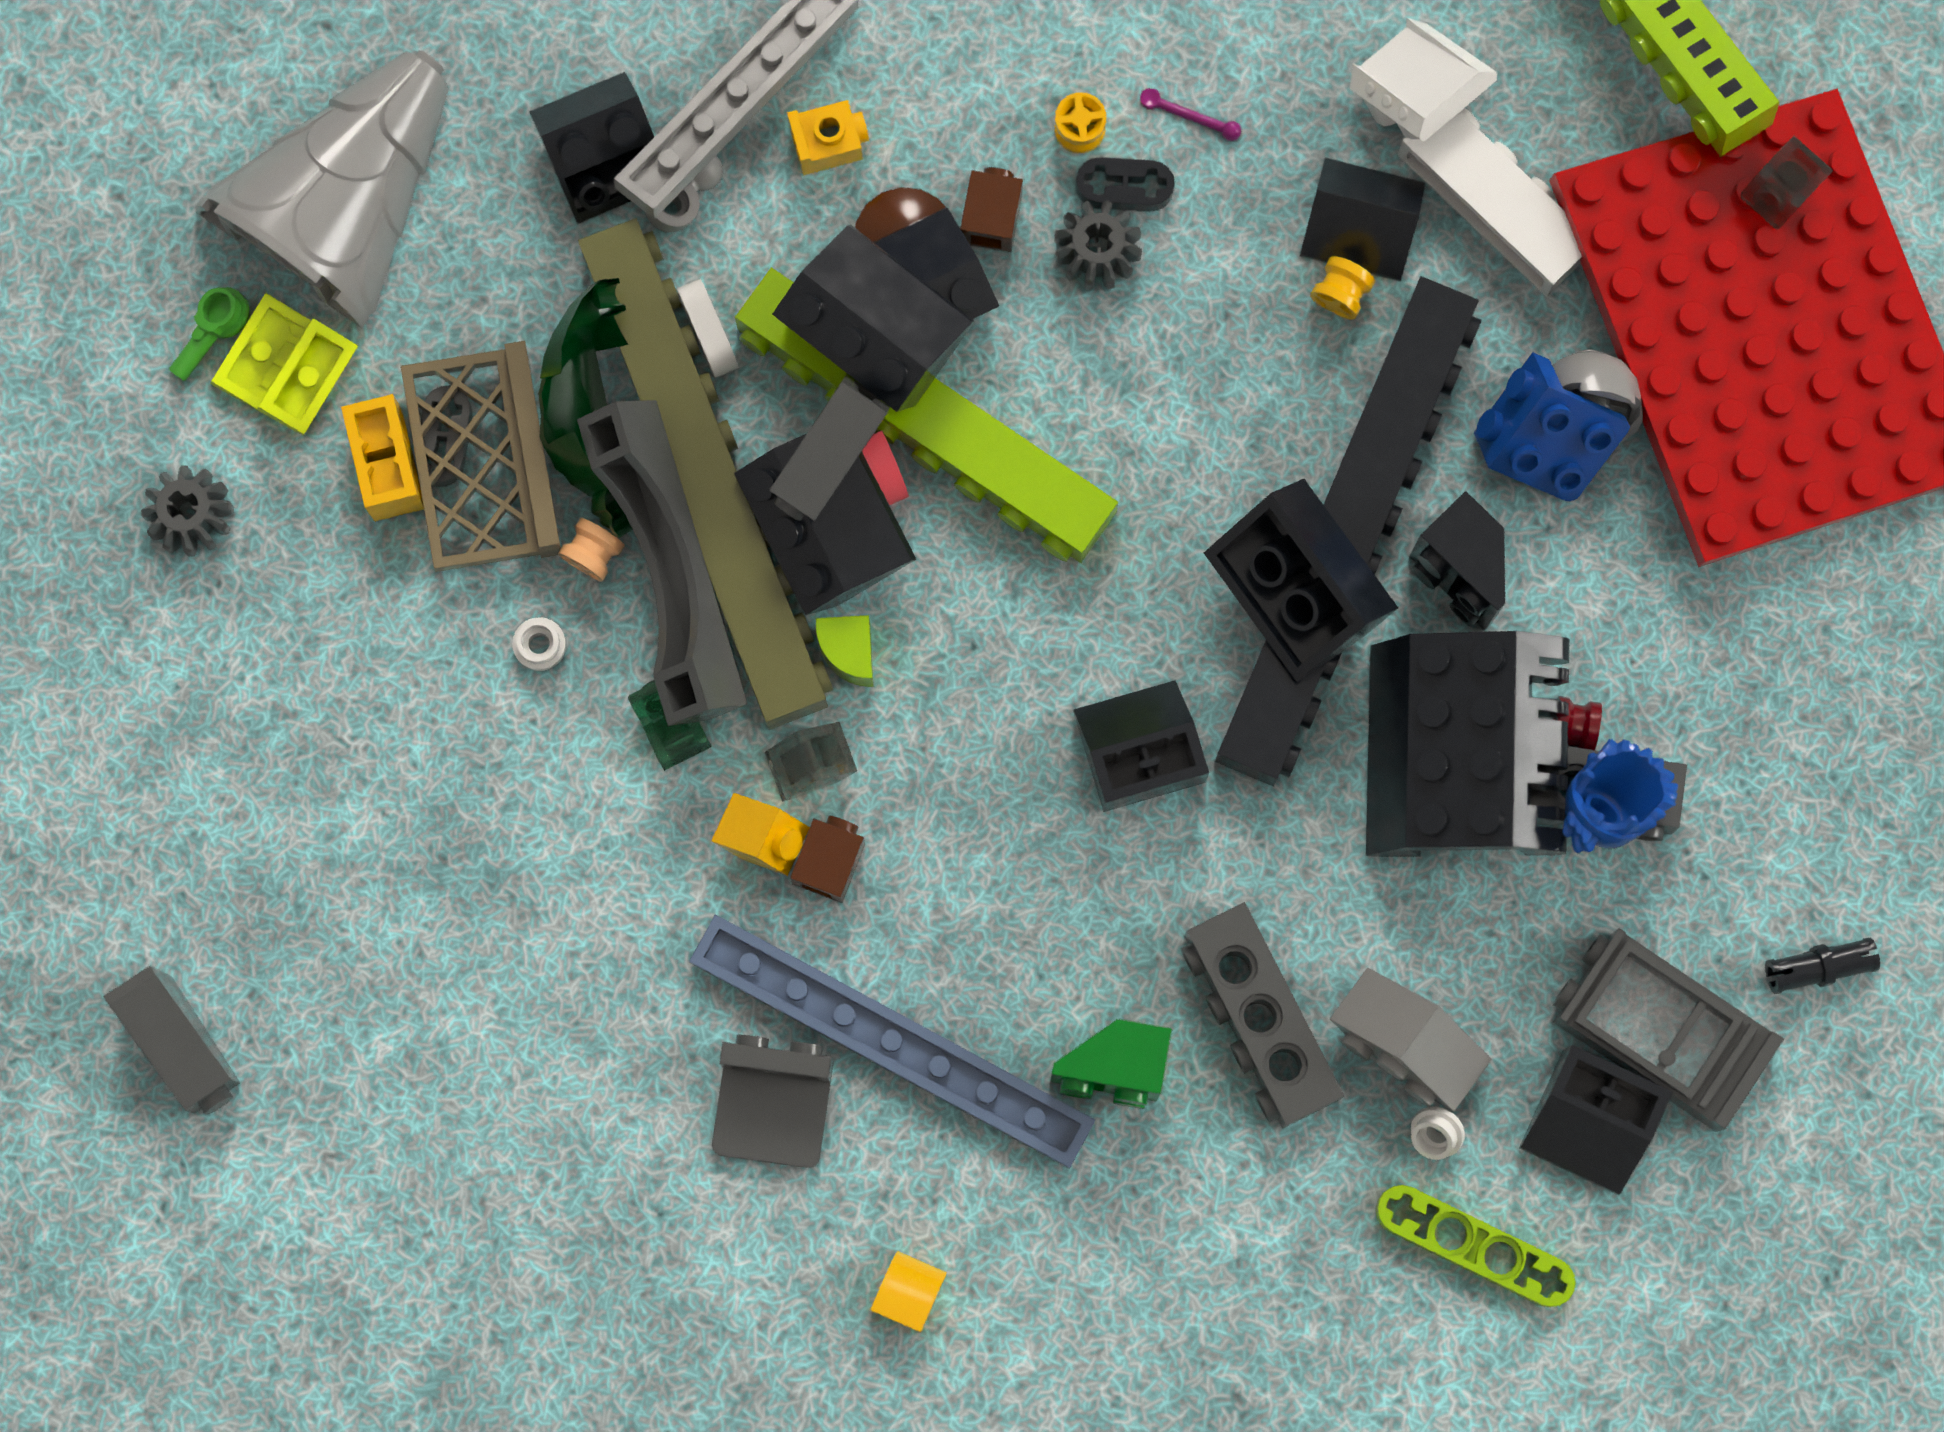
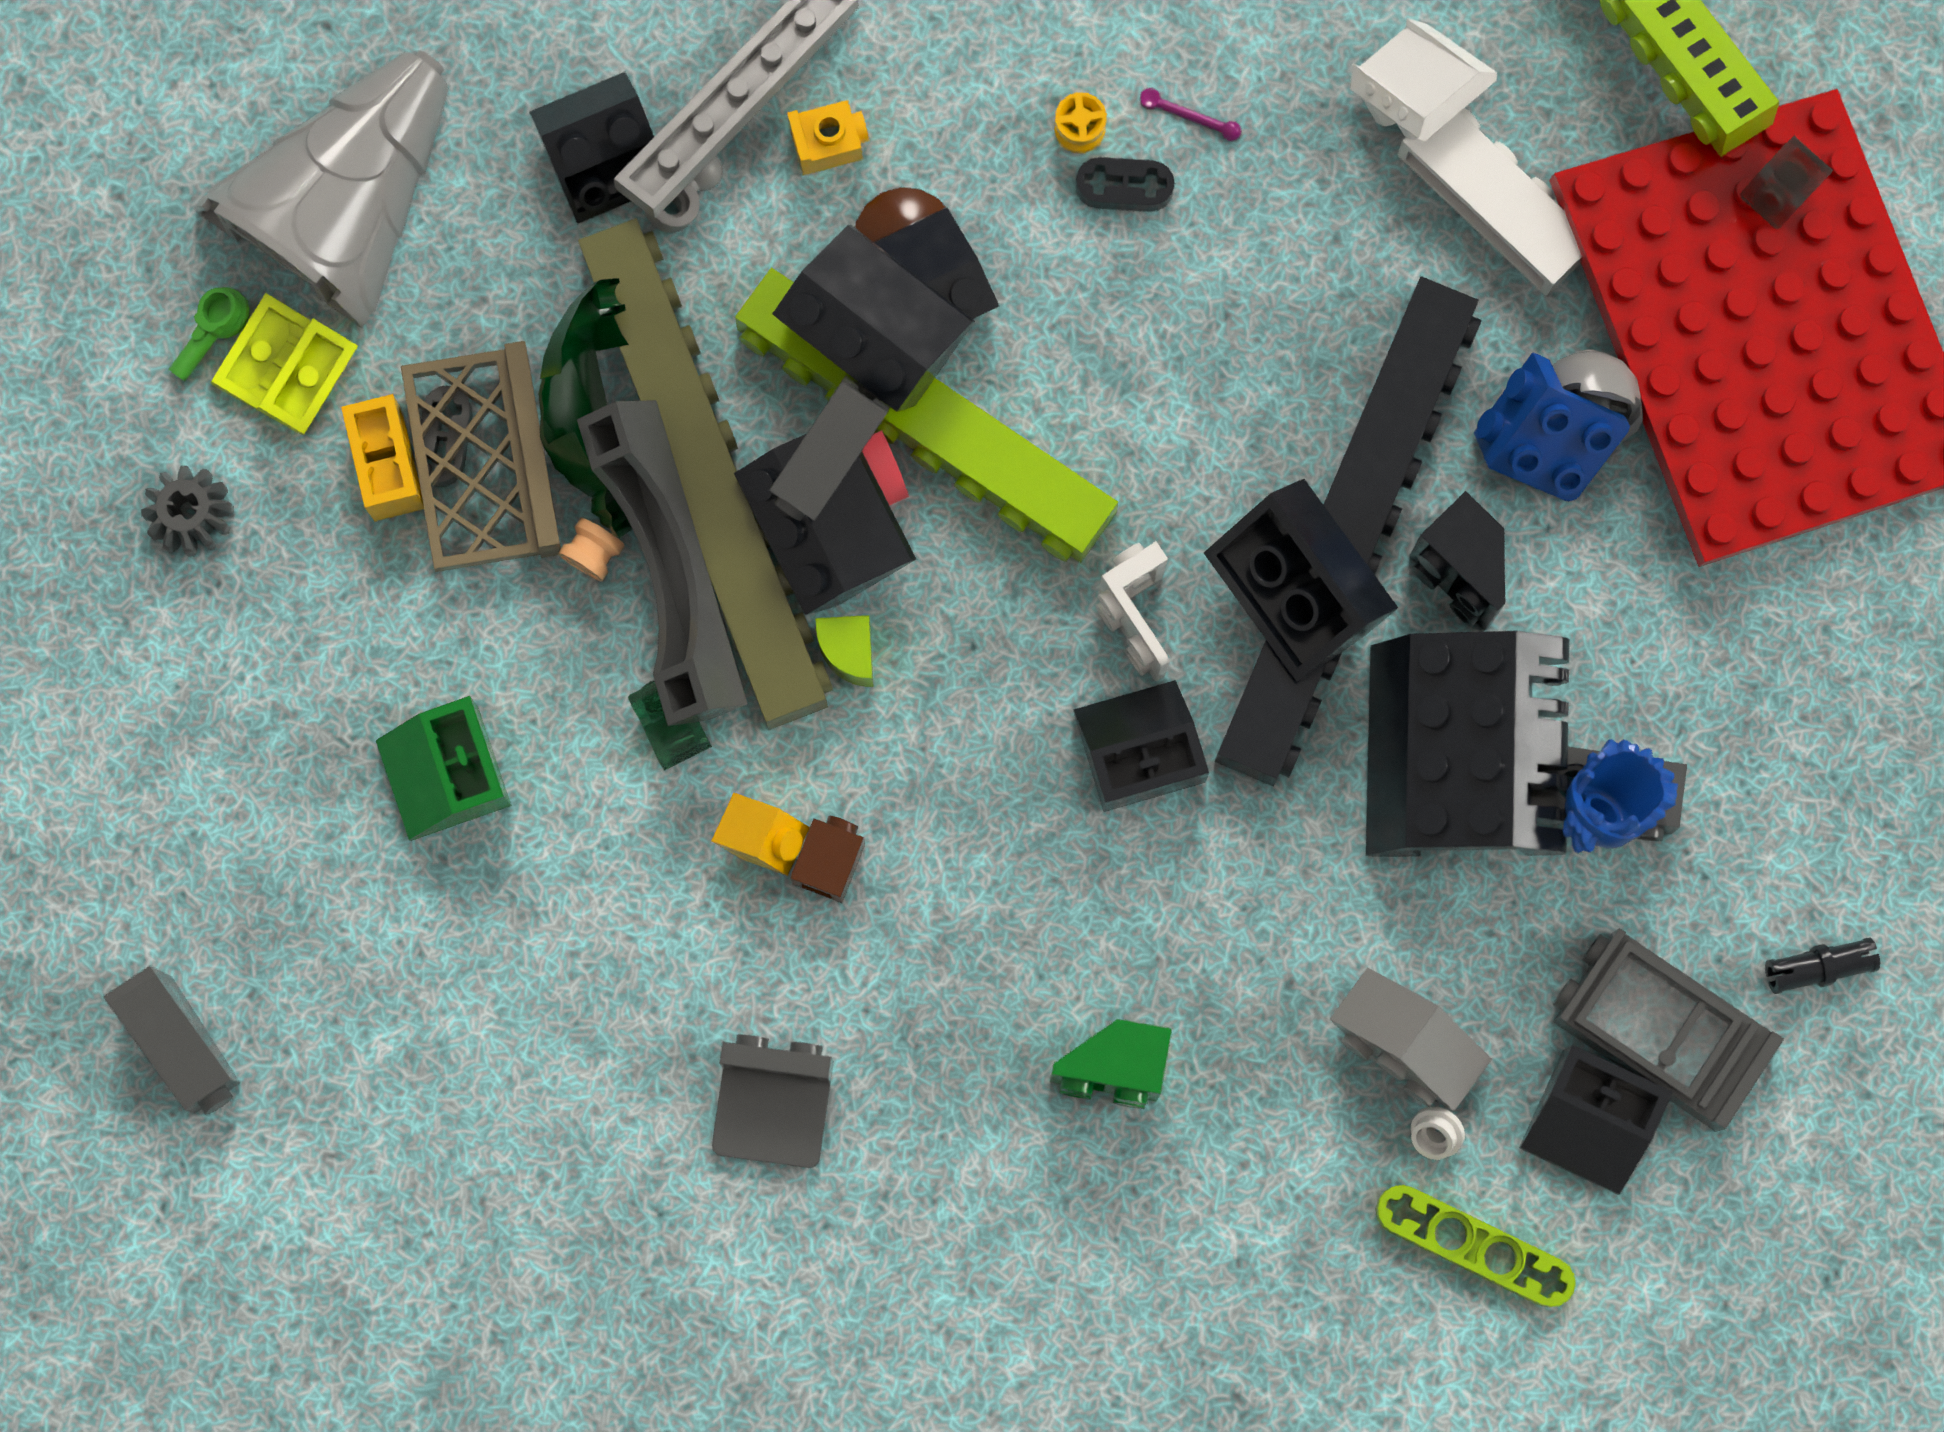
(442, 768): none -> green slope
(539, 627): white plate -> none
(707, 328): white beam -> none
(810, 760): clear smoke brick -> none
(892, 1041): sand blue plate -> none
(908, 1291): yellow brick -> none
(992, 209): reddish brown brick -> none
(1120, 245): dark grey gear -> none
(1134, 572): none -> white bracket
(1239, 936): dark grey brick -> none
(1342, 287): yellow wheel -> none
(1363, 218): black slope -> none
(1583, 723): dark red wheel -> none

